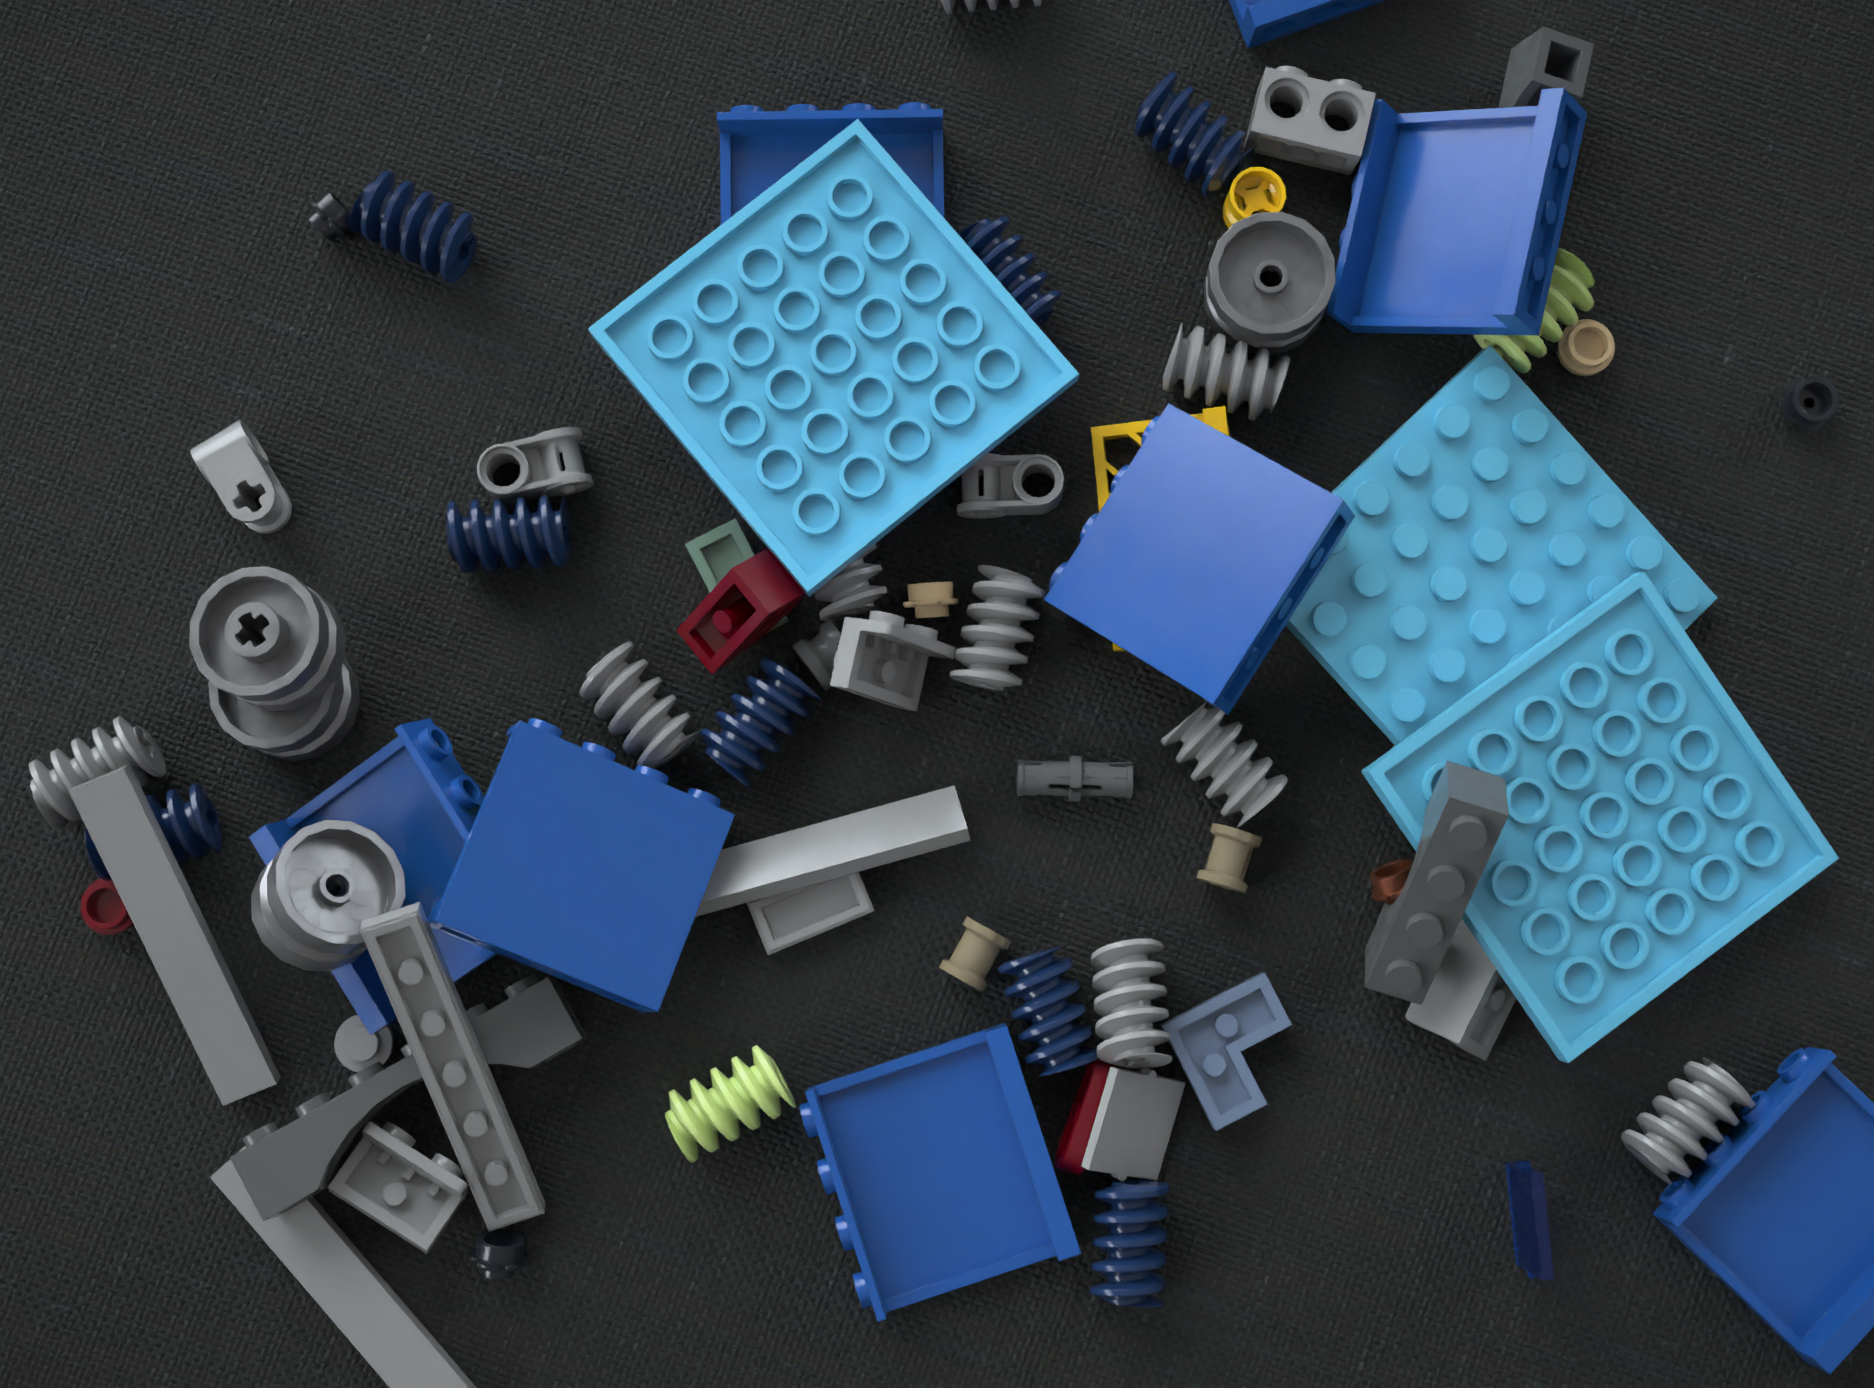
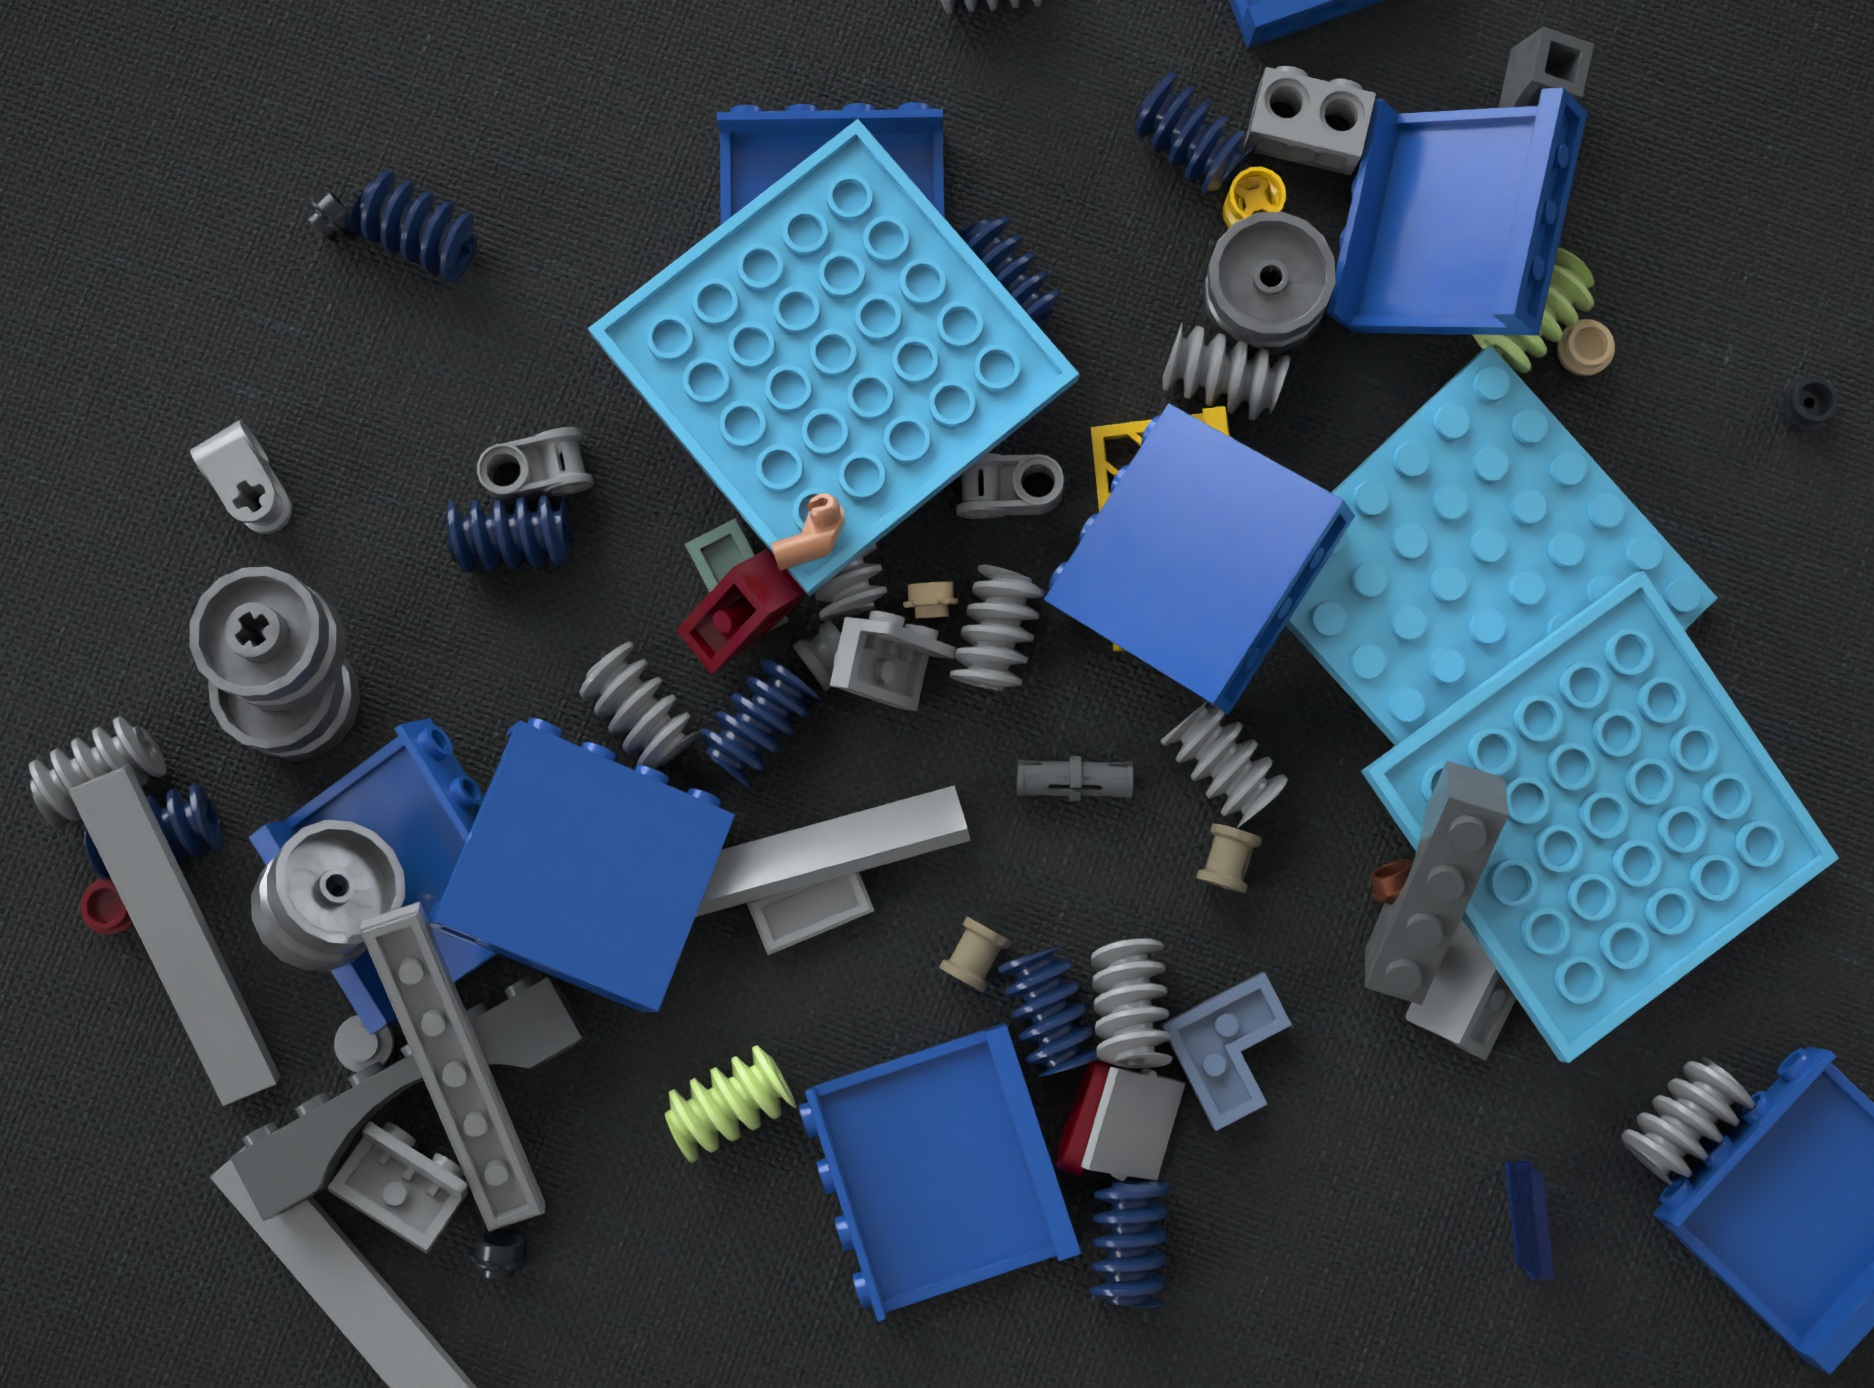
(817, 536): none -> nougat arm

